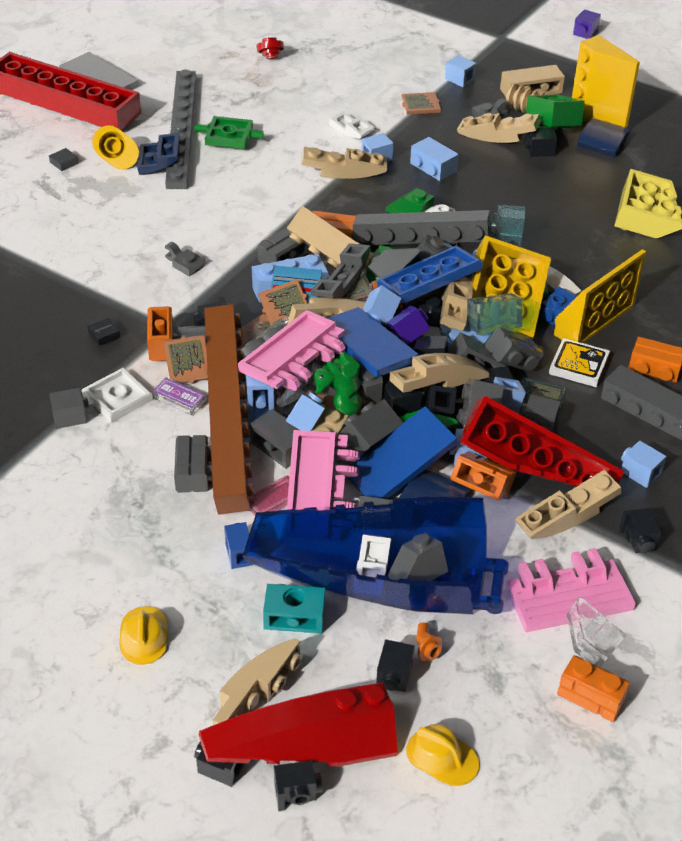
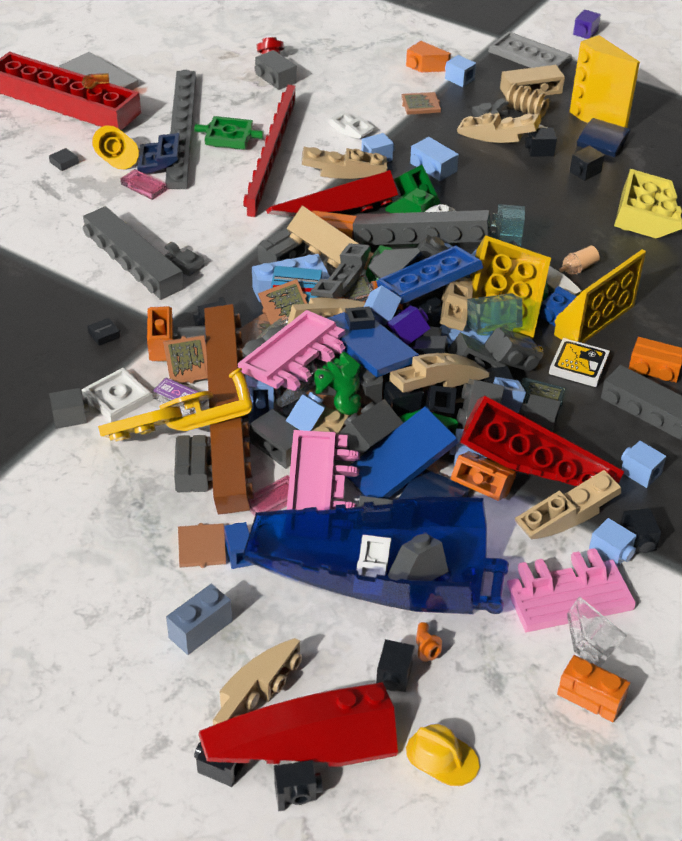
(92, 80): none -> clear orange arm
(133, 252): none -> dark grey brick
(143, 184): none -> clear pink tile
(143, 635): yellow piece -> none
(172, 416): none -> yellow plate
(199, 619): none -> sand blue brick
(201, 545): none -> nougat piece
(269, 151): none -> red plate
(276, 69): none -> dark grey brick
(294, 608): teal brick -> none
(343, 198): none -> red wedge
(359, 318): none -> black tile
(416, 179): none -> green slope
(427, 58): none -> orange slope
(528, 51): none -> light grey tile
(556, 110): green brick -> none
(578, 261): none -> piece
(587, 163): none -> black brick
(613, 542): none -> light blue brick

